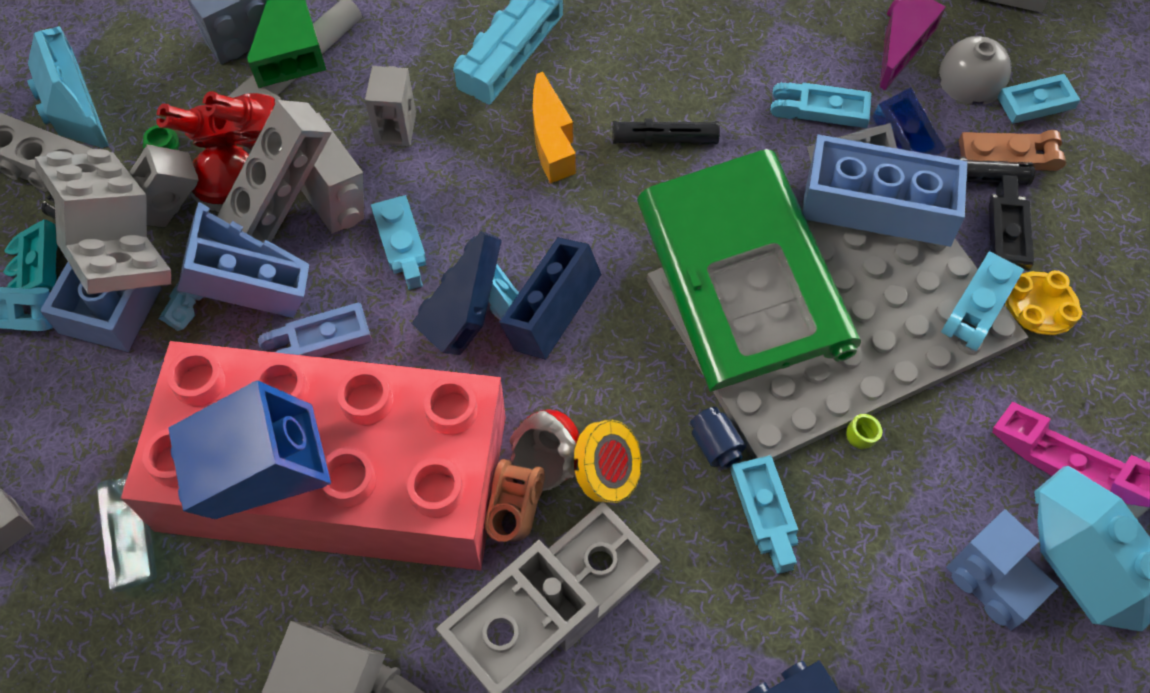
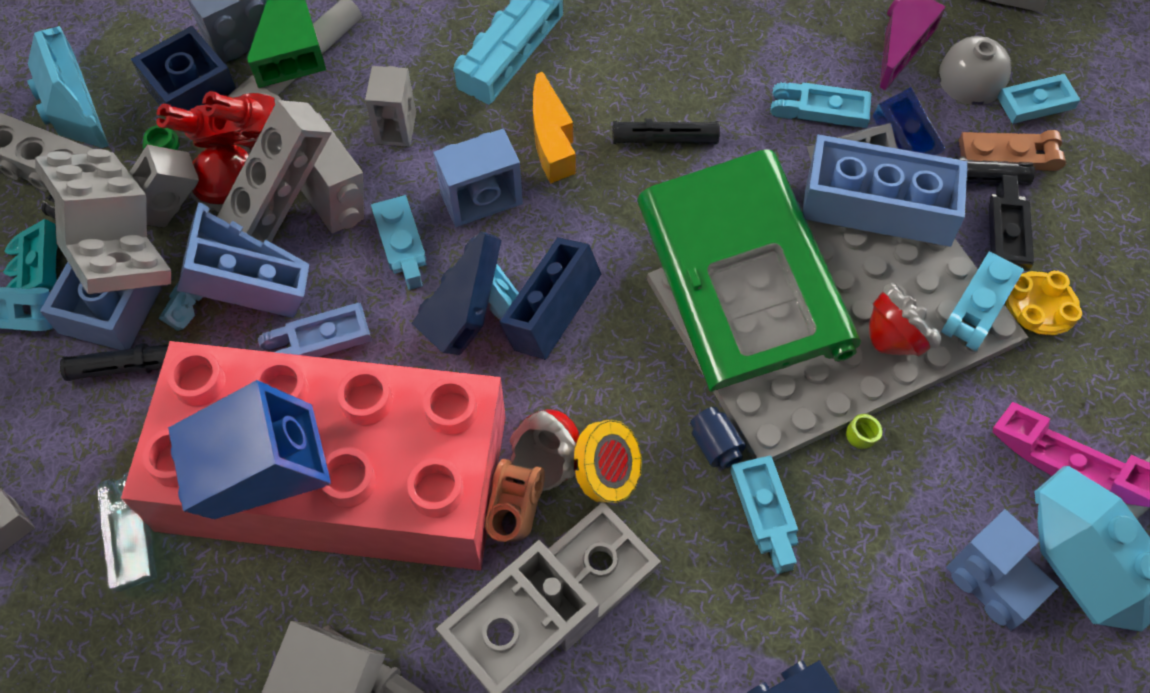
(138, 359): none -> black pin
(183, 70): none -> dark blue brick
(479, 177): none -> medium blue brick
(899, 325): none -> red hair

